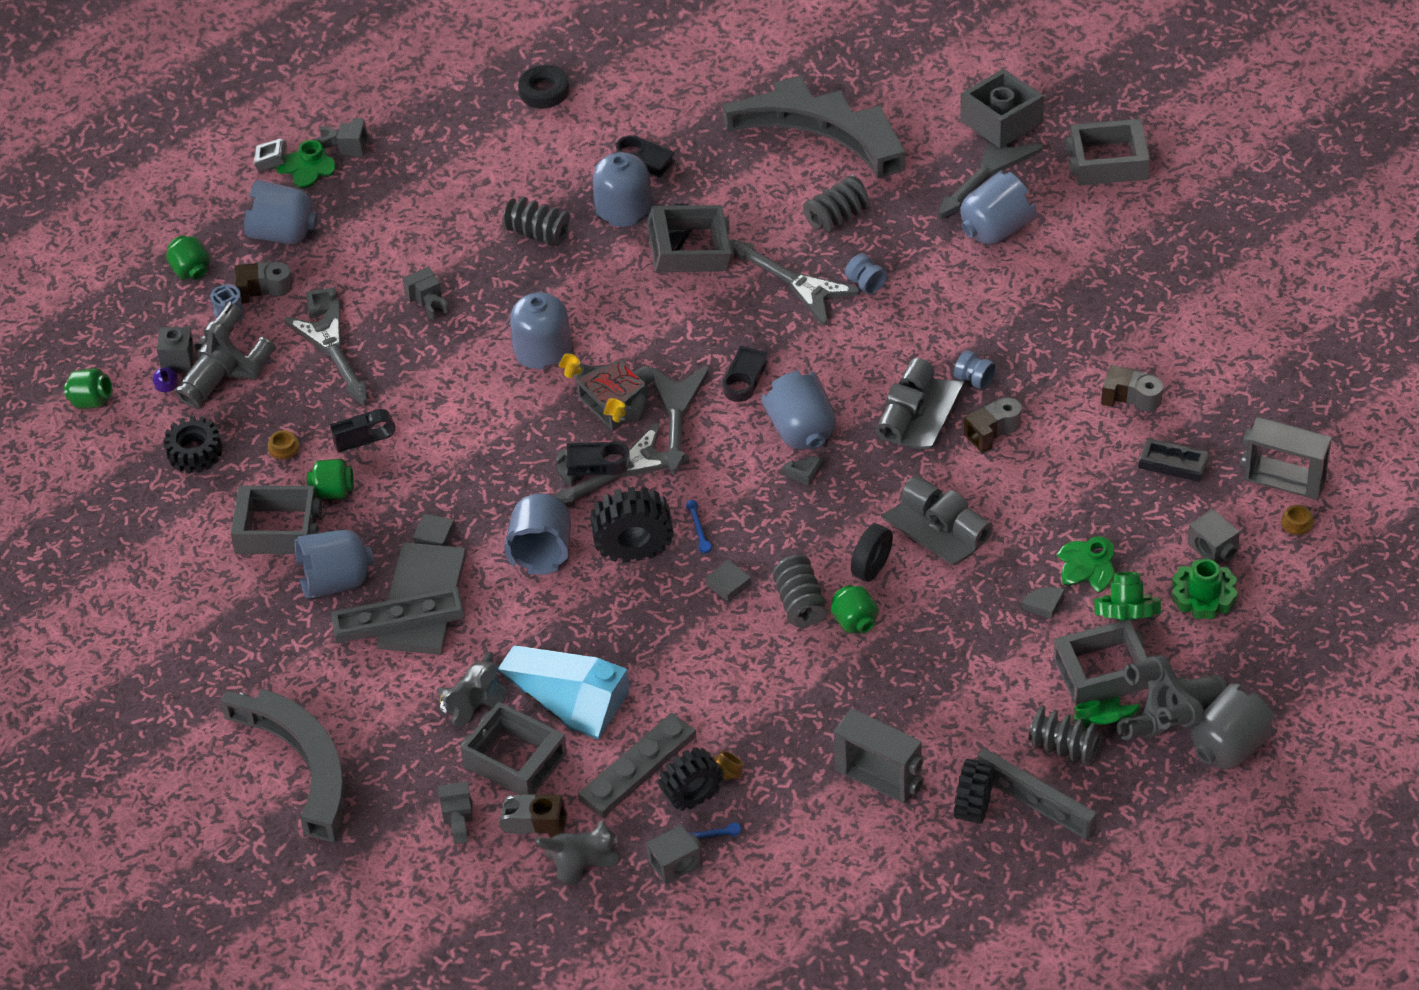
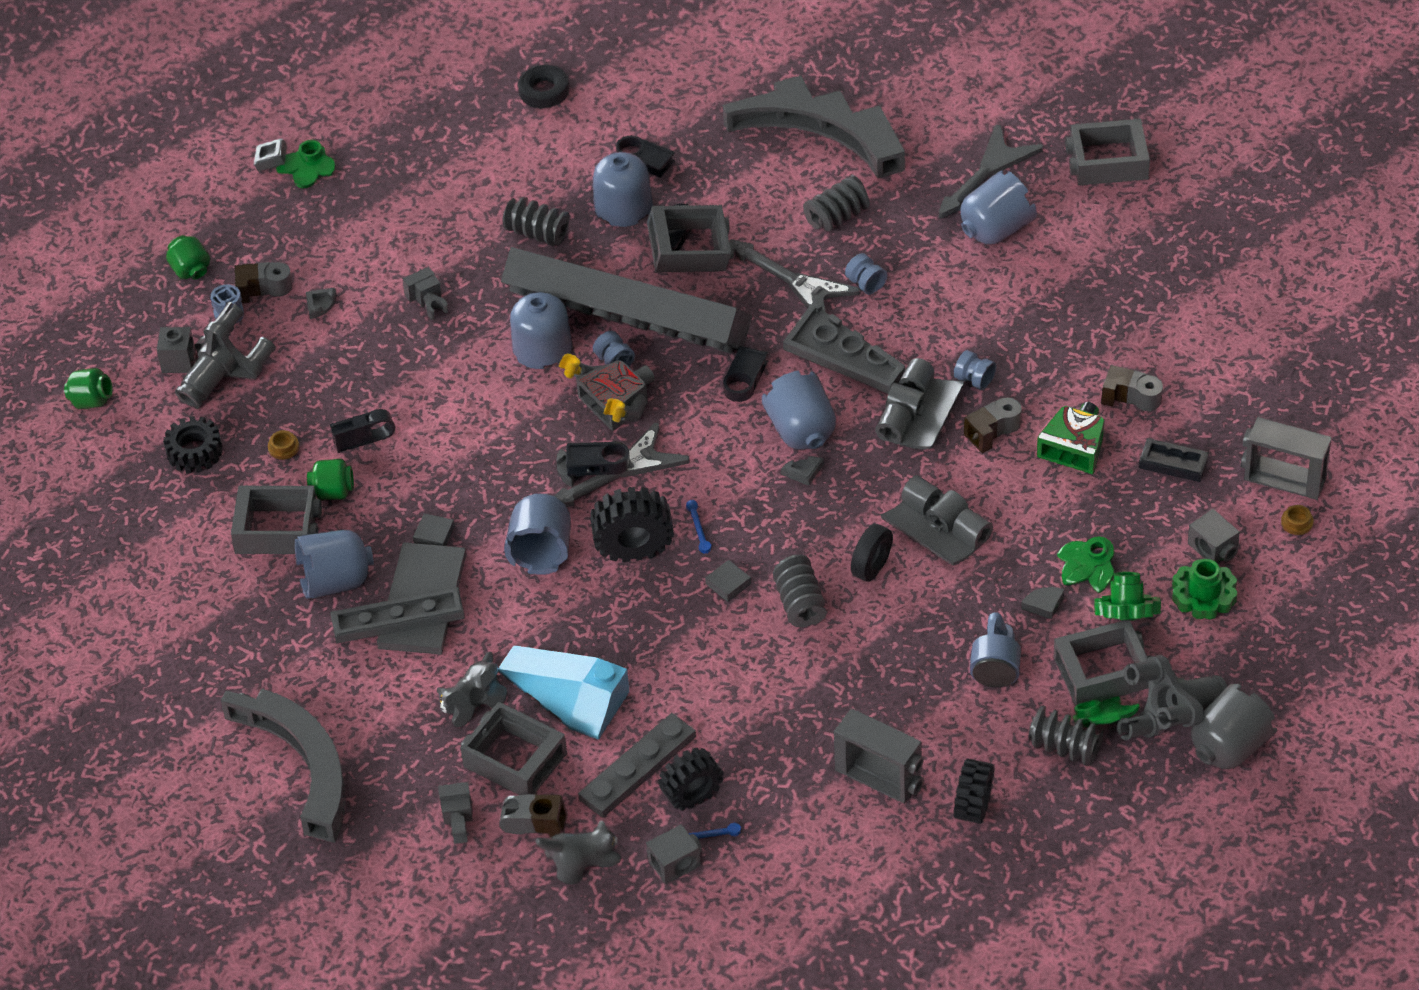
(165, 386): dark purple hinge -> none
(279, 214): sand blue cylinder -> none
(327, 338): dark grey piece -> none
(350, 137): dark grey piece -> none
(611, 348): none -> sand blue wheel
(628, 299): none -> dark grey brick
(677, 400): dark grey piece -> none
(730, 765): pearl gold plate -> none
(832, 345): none -> dark grey wing
(854, 609): green head -> none
(996, 655): none -> sand blue piece
(1001, 108): dark grey brick -> none
(1041, 796): dark grey tile -> none
(1073, 438): none -> green torso

